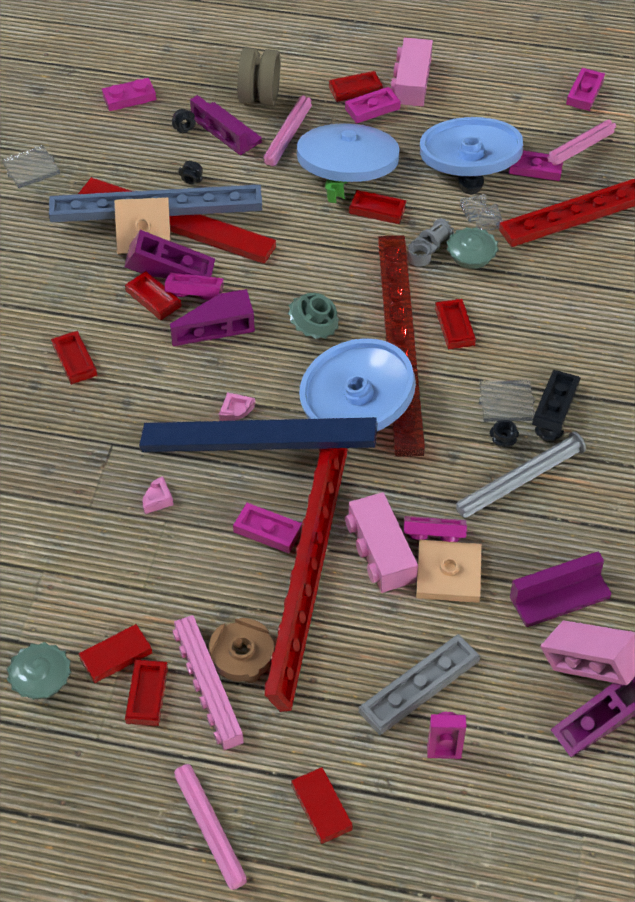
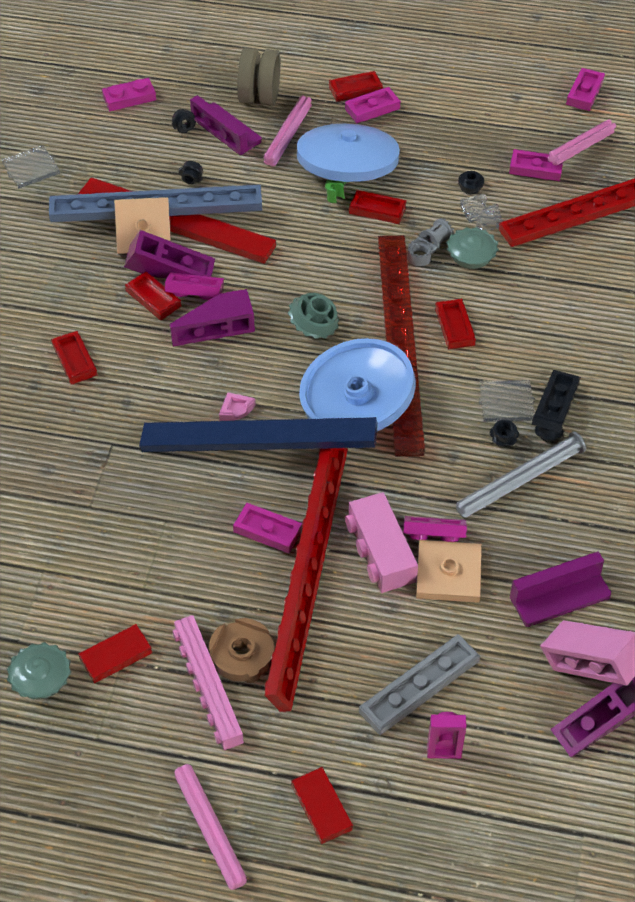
(146, 693): red tile -> none
(157, 496): bright pink tile -> none
(412, 71): bright pink brick -> none
(471, 146): light blue dish -> none

